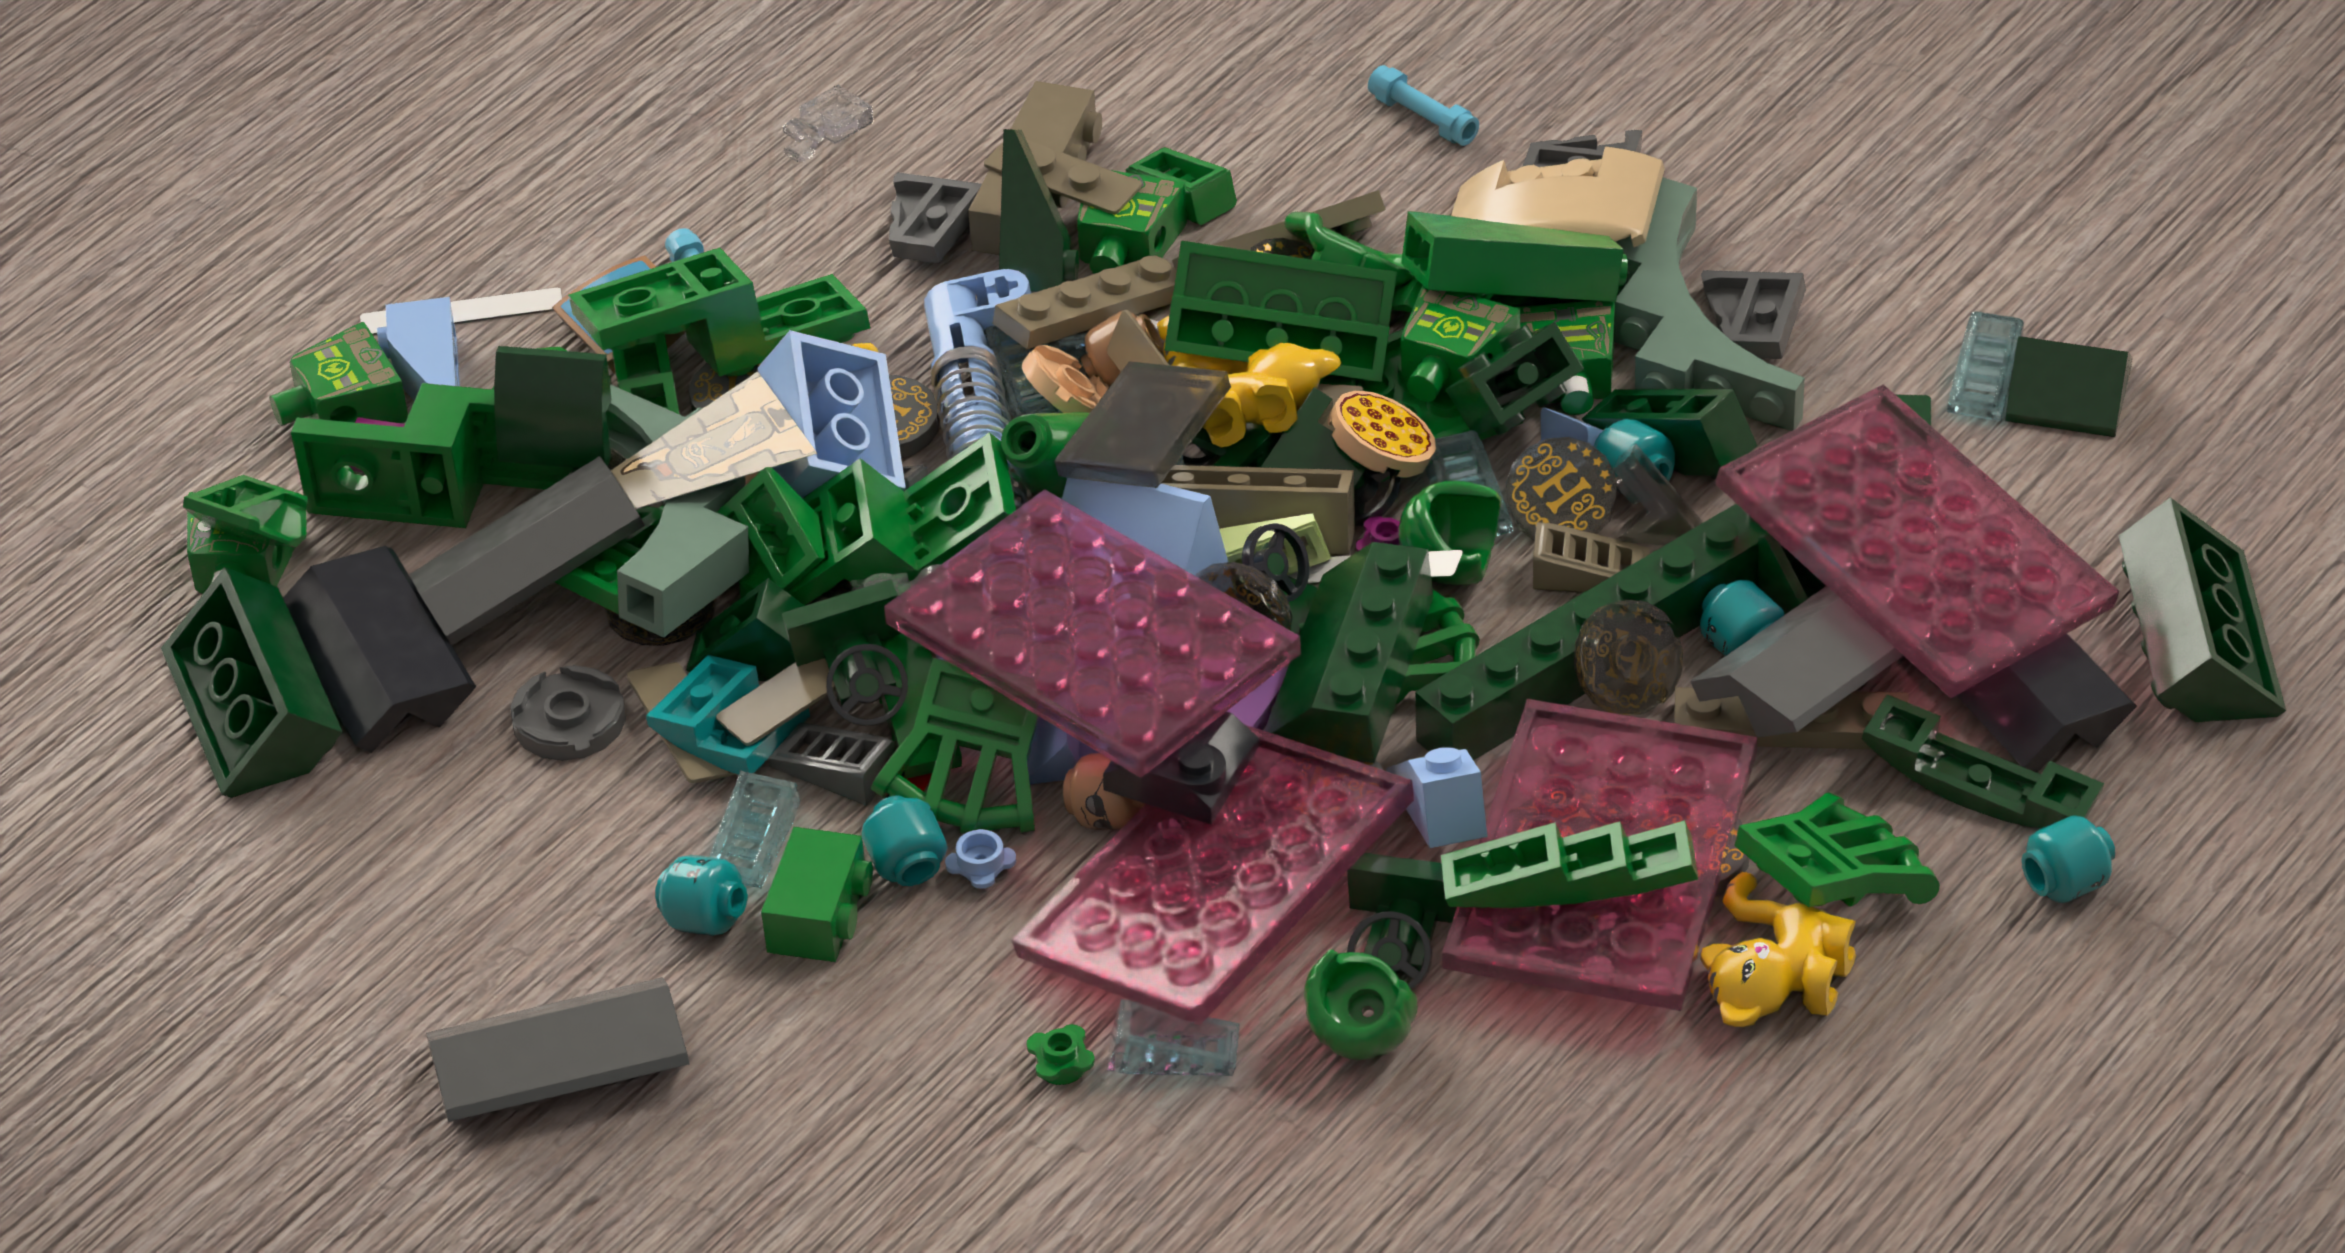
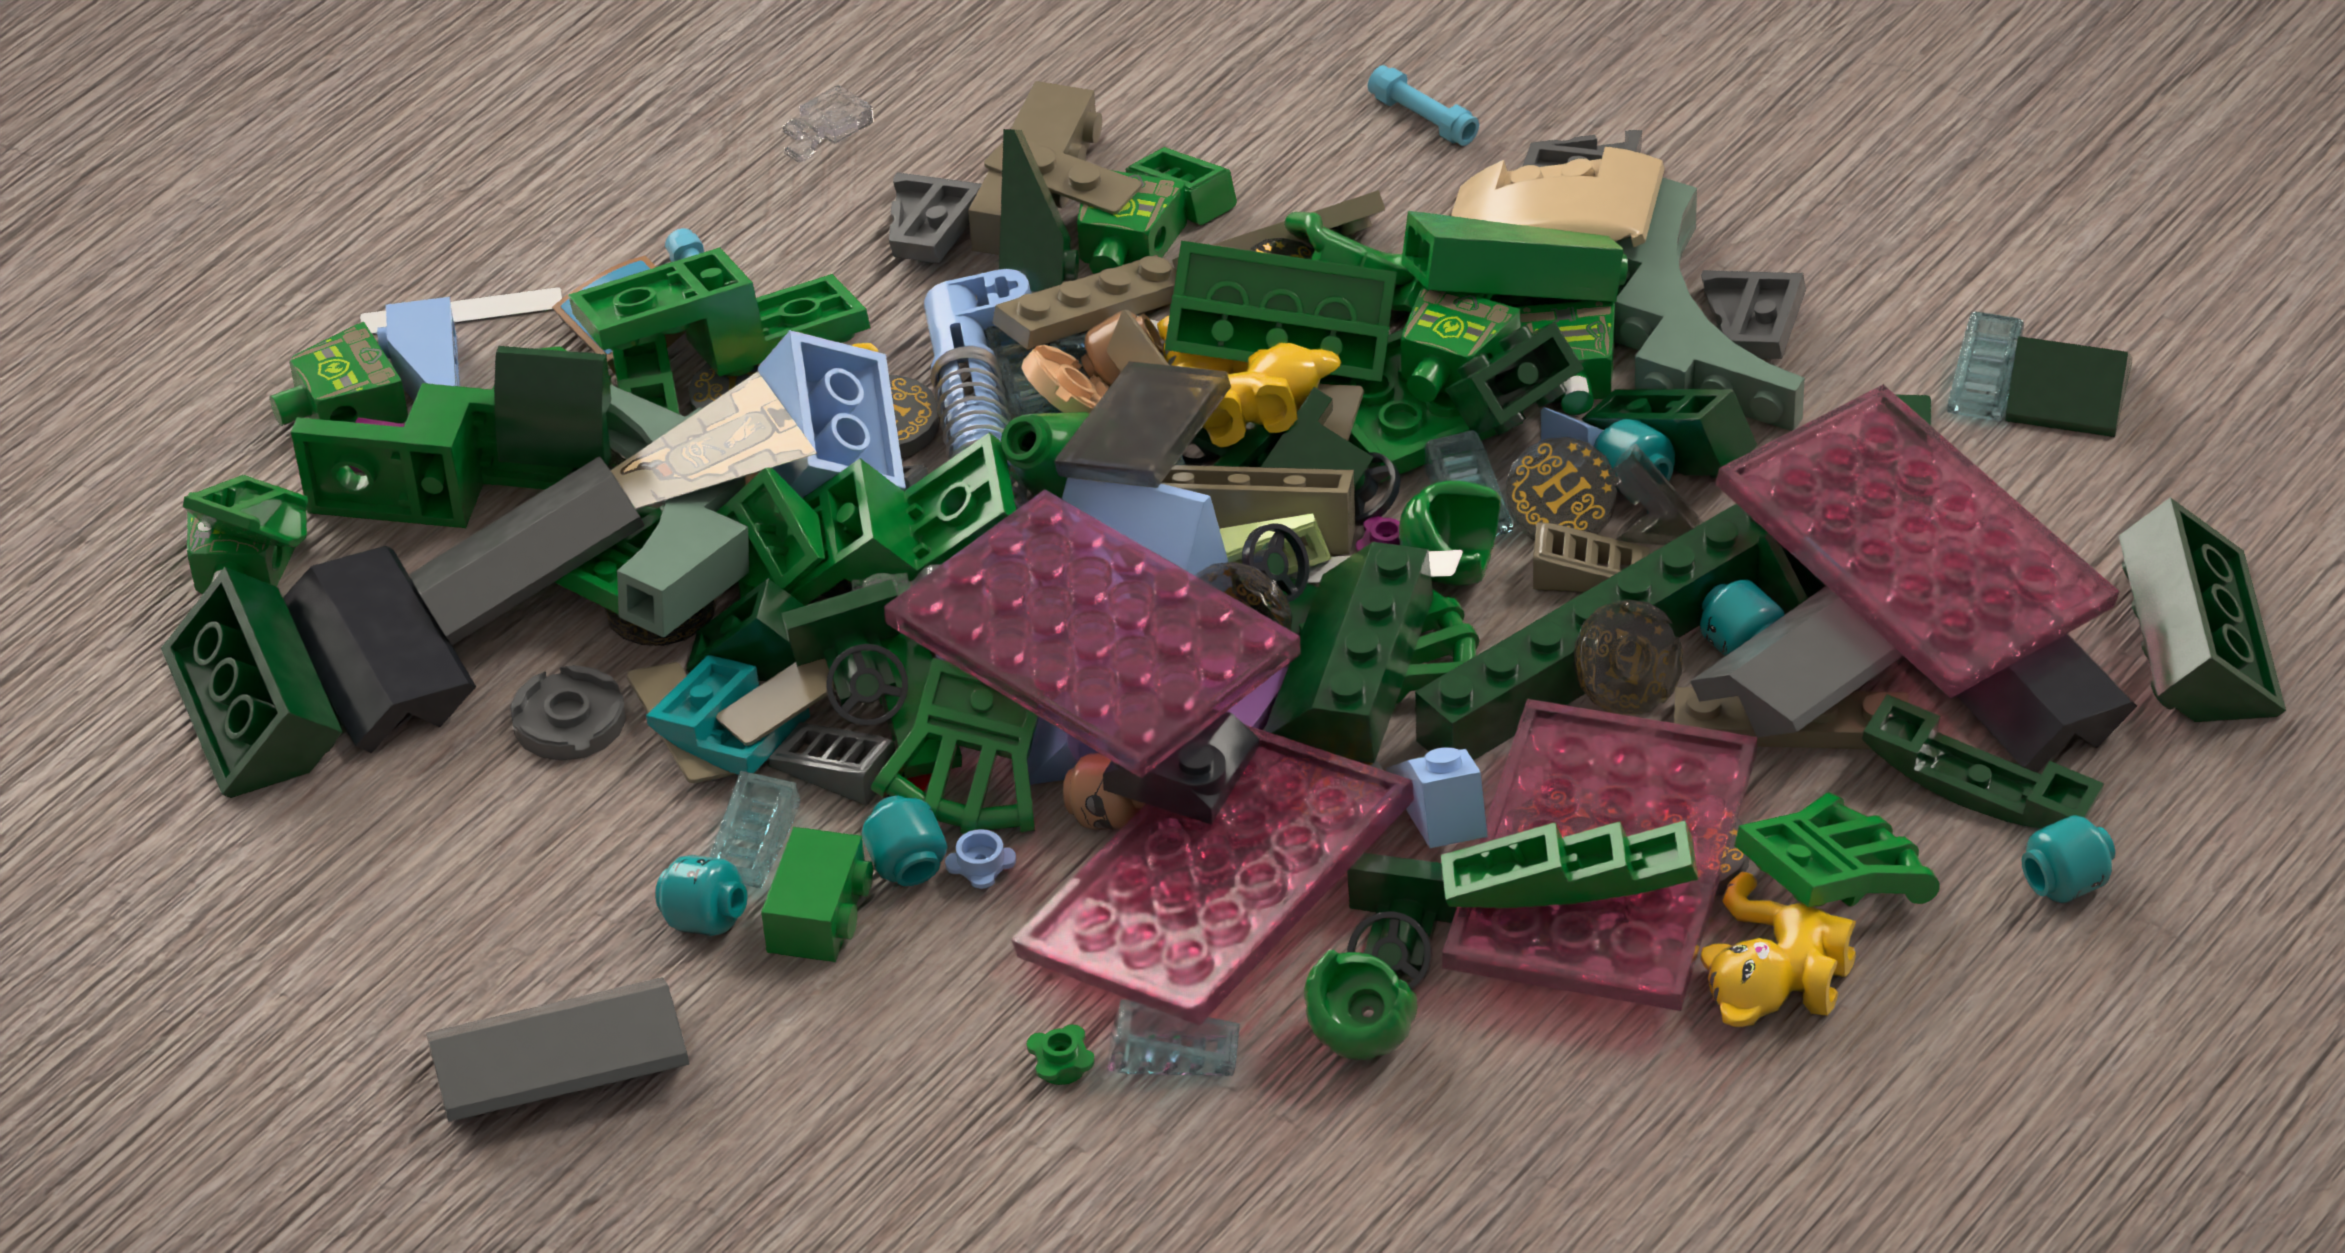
(1381, 433): tile -> none

